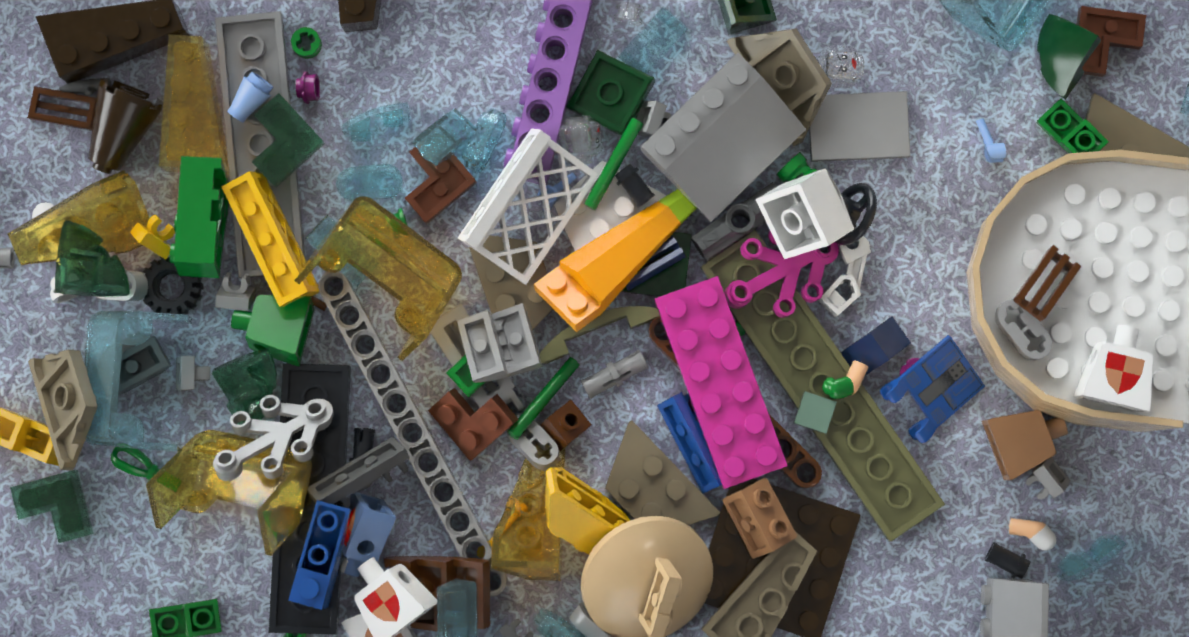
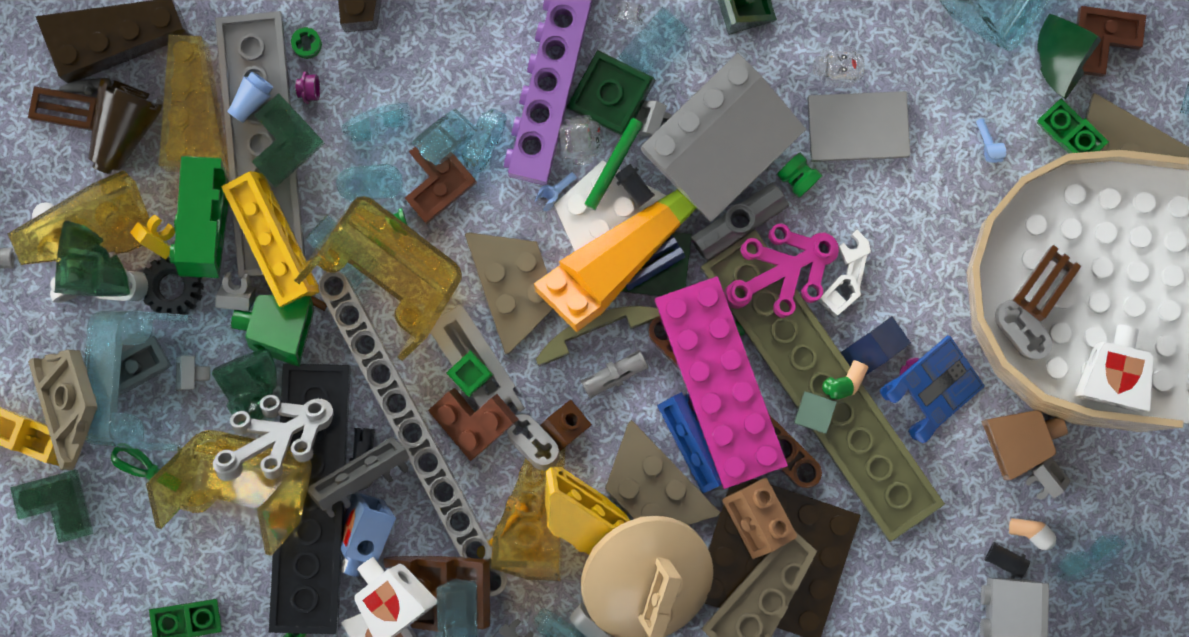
(320, 556): blue slope -> none
(499, 344): light grey slope -> none
(505, 190): white fence -> none
(543, 398): green bar -> none
(788, 69): dark tan wing -> none
(815, 213): white piece -> none

